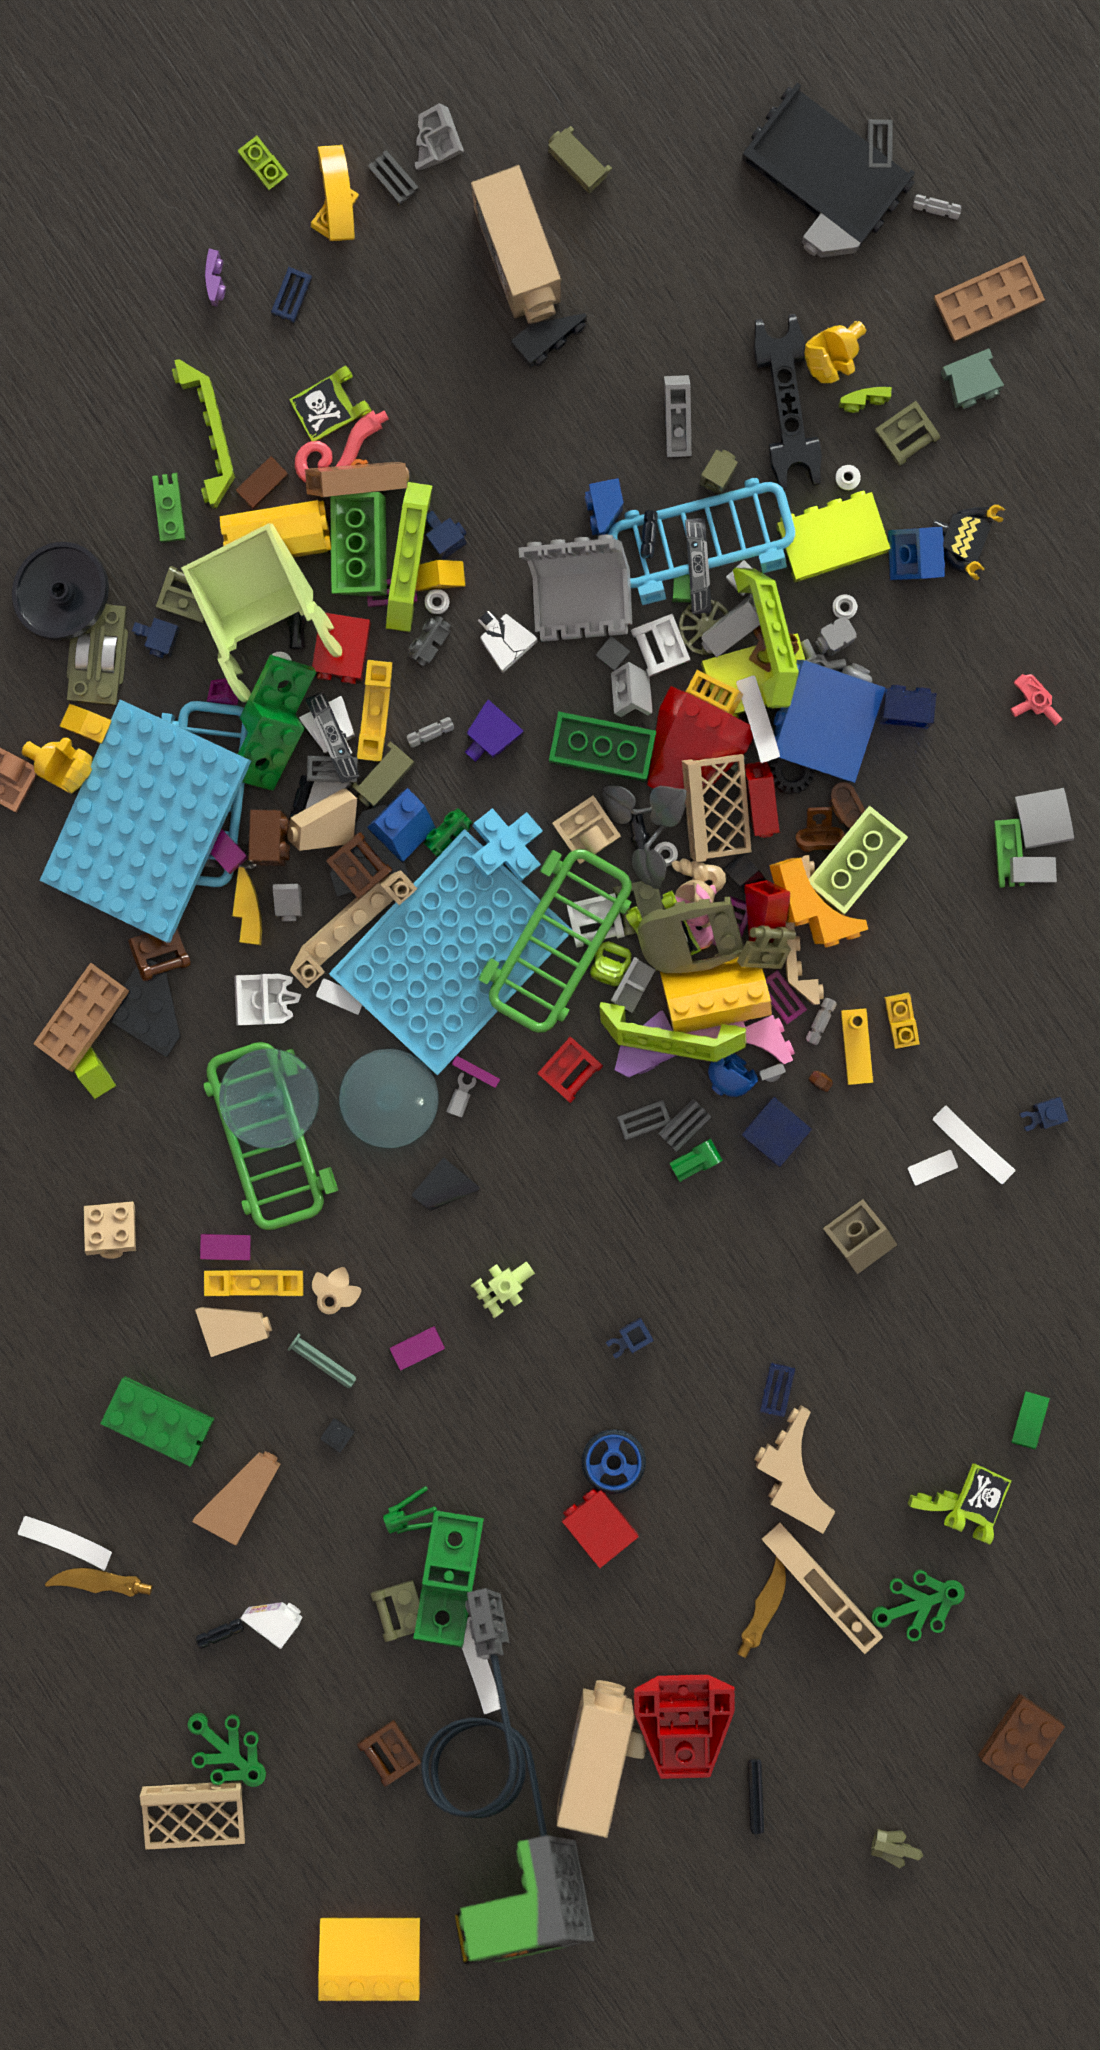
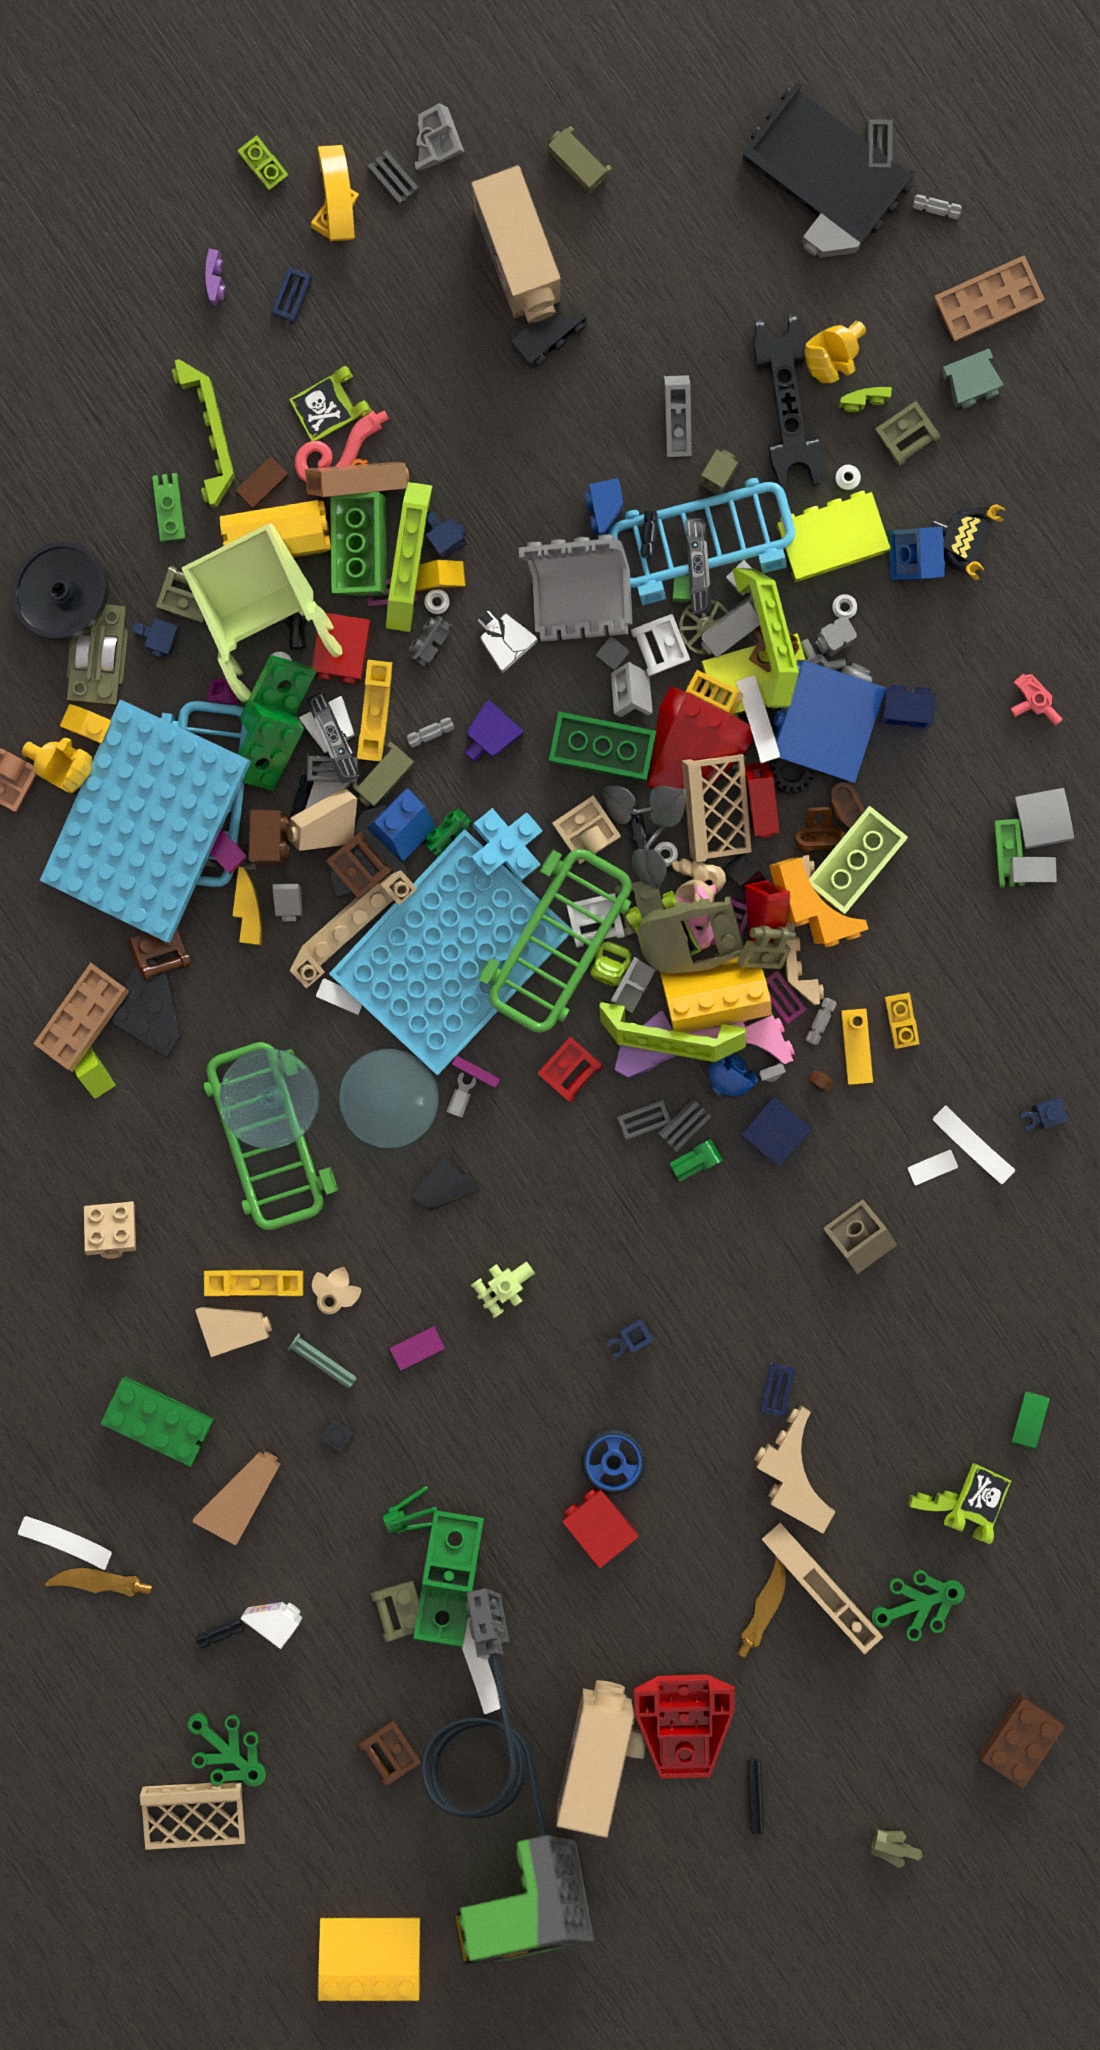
(225, 1247): magenta tile -> none
(263, 999): white plate -> none

